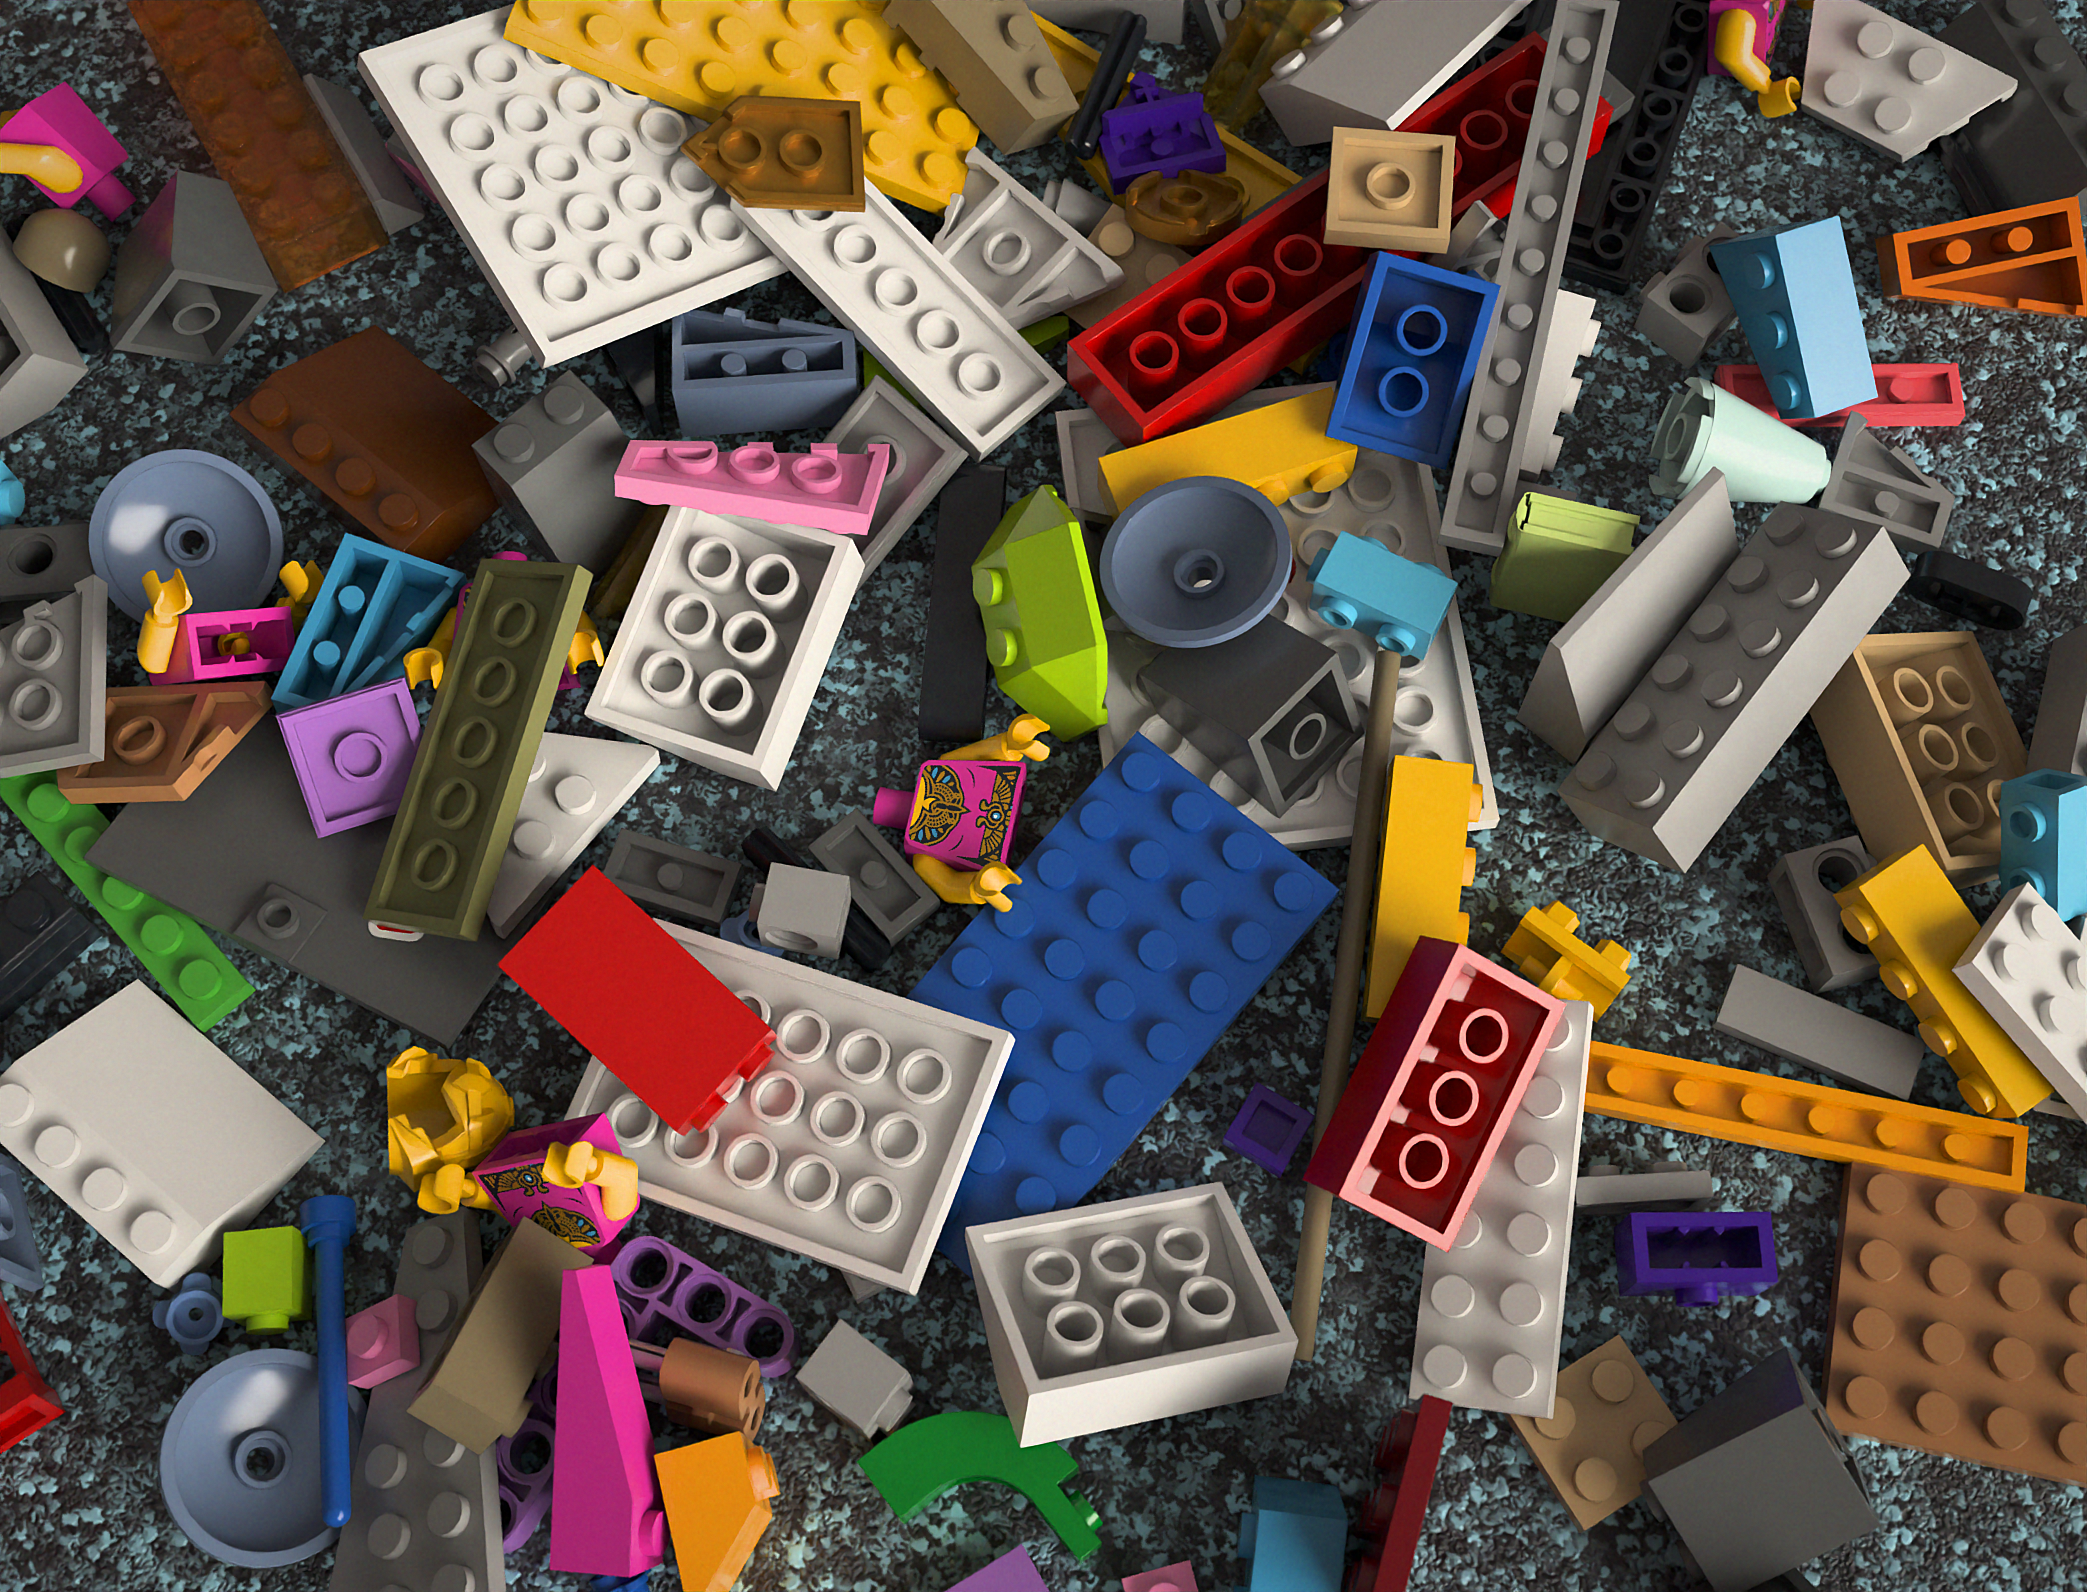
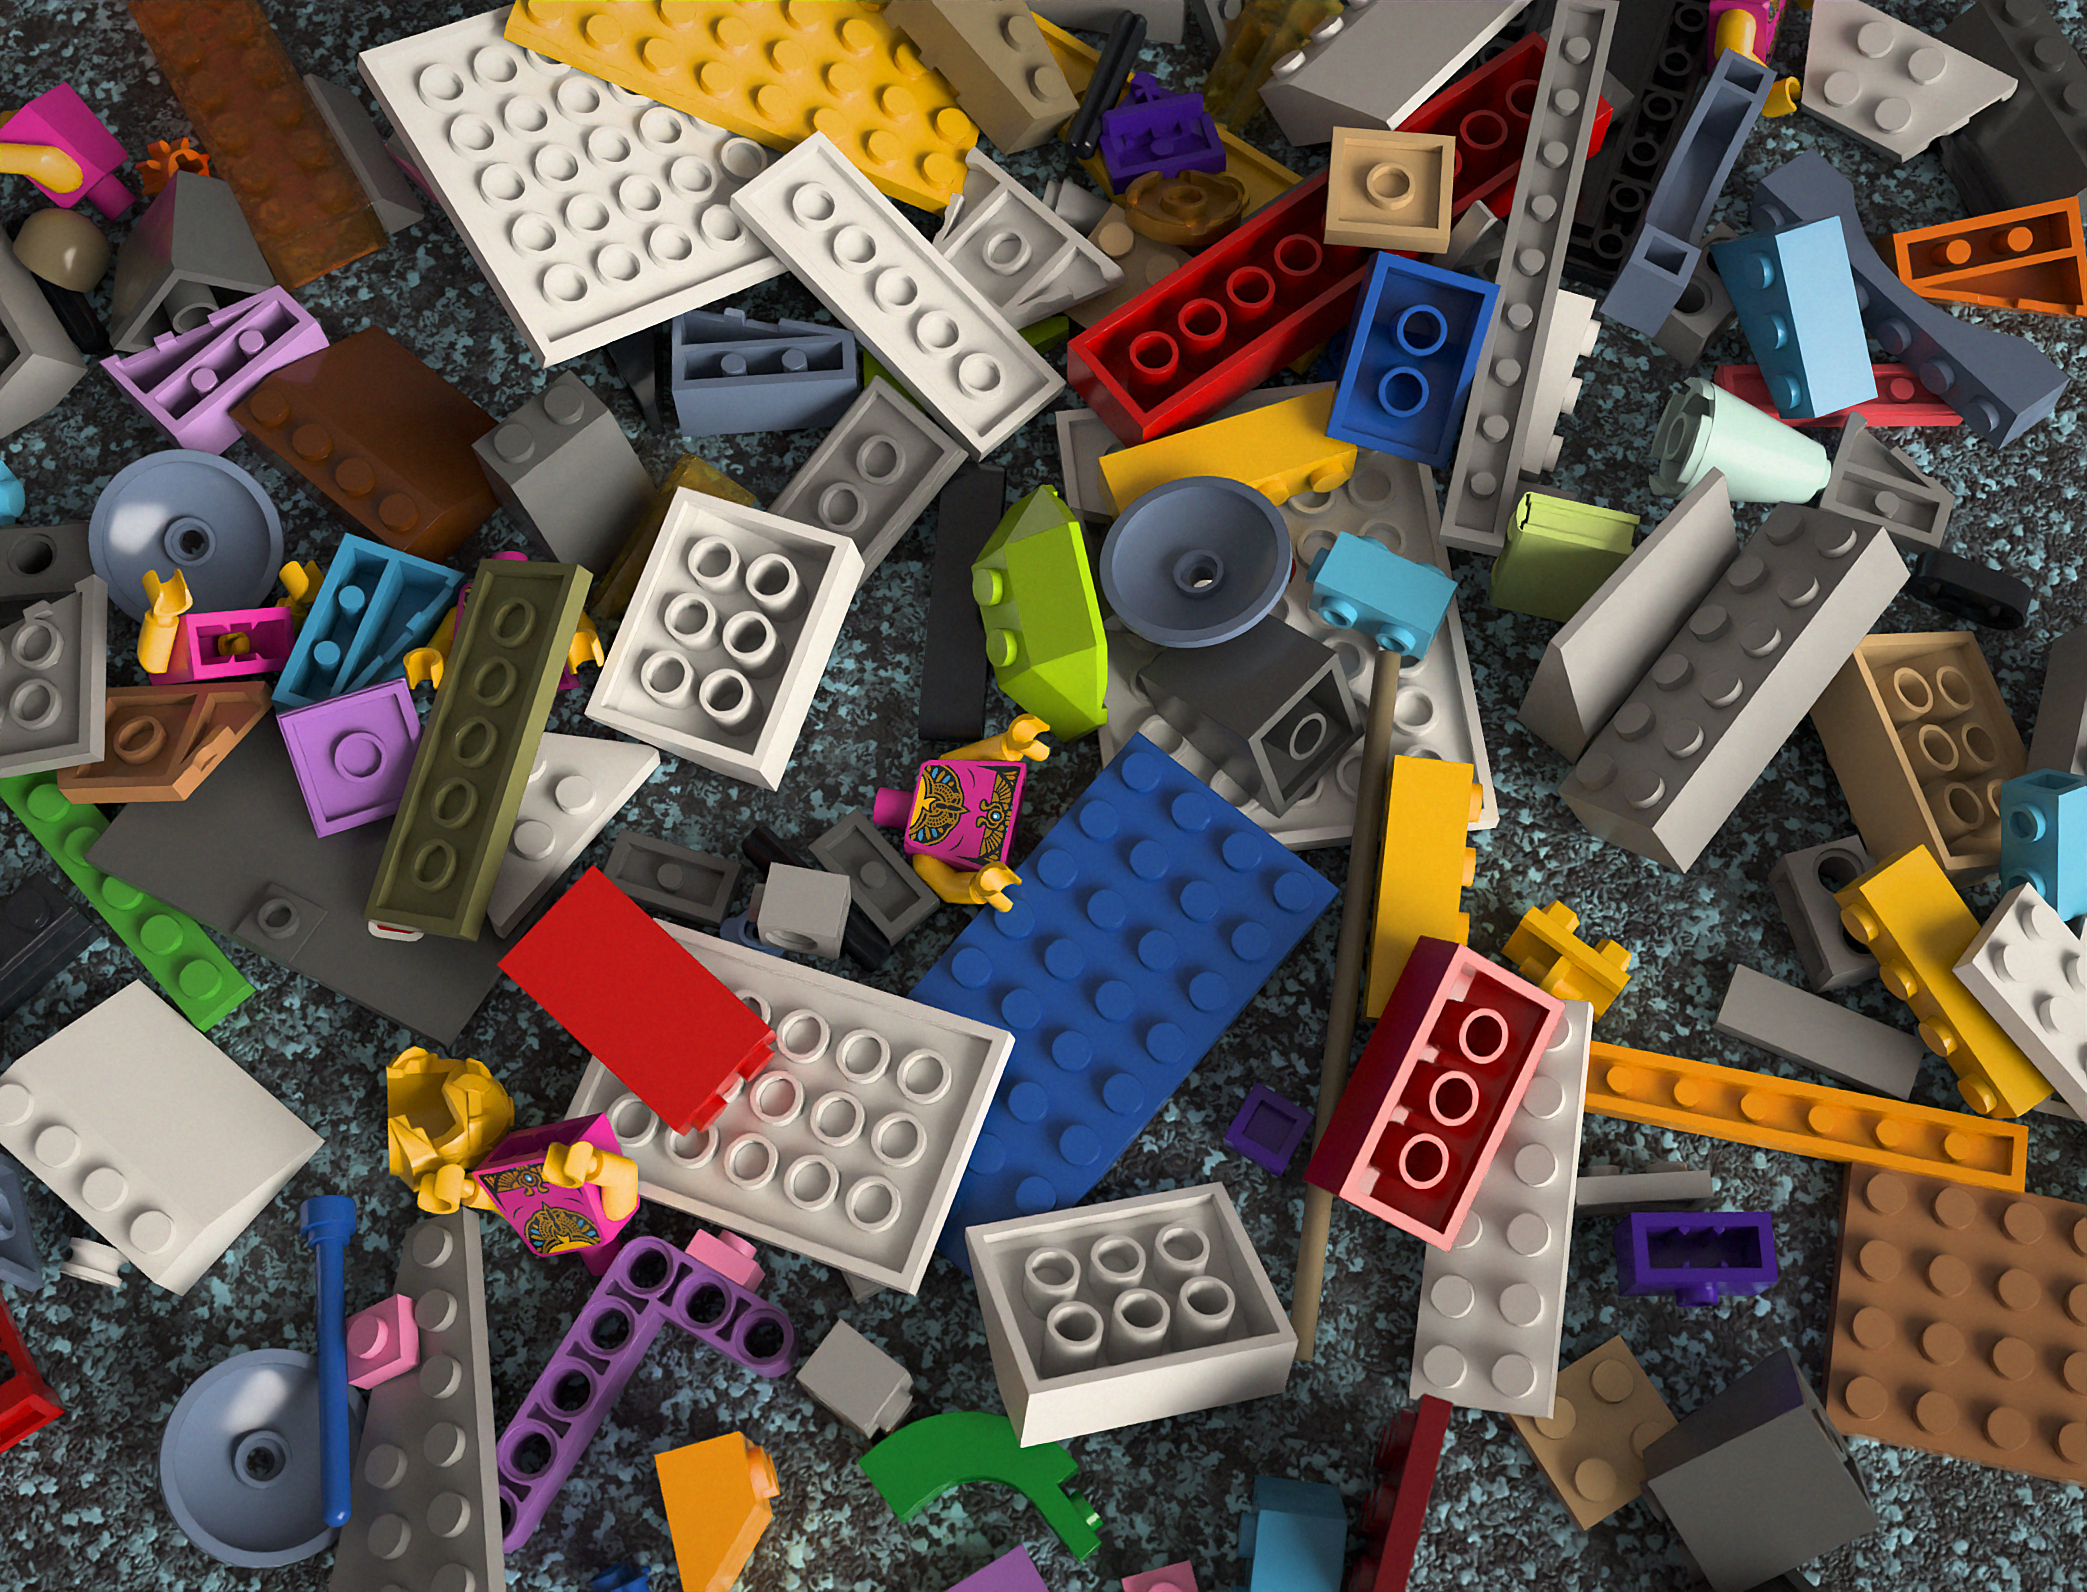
(94, 1262): none -> white bush
(168, 160): none -> orange gear
(174, 1314): medium blue plate -> none
(199, 377): none -> lavender wedge
(267, 1279): lime brick -> none
(499, 1341): dark tan brick -> none
(501, 359): light grey pin -> none
(605, 1471): dark pink wedge -> none
(702, 1385): medium nougat piece -> none
(728, 1256): none -> bright pink plate
(757, 482): bright pink wing -> none
(785, 153): pearl gold tile -> none
(1673, 222): none -> sand blue arch
(1985, 376): none -> sand blue arch

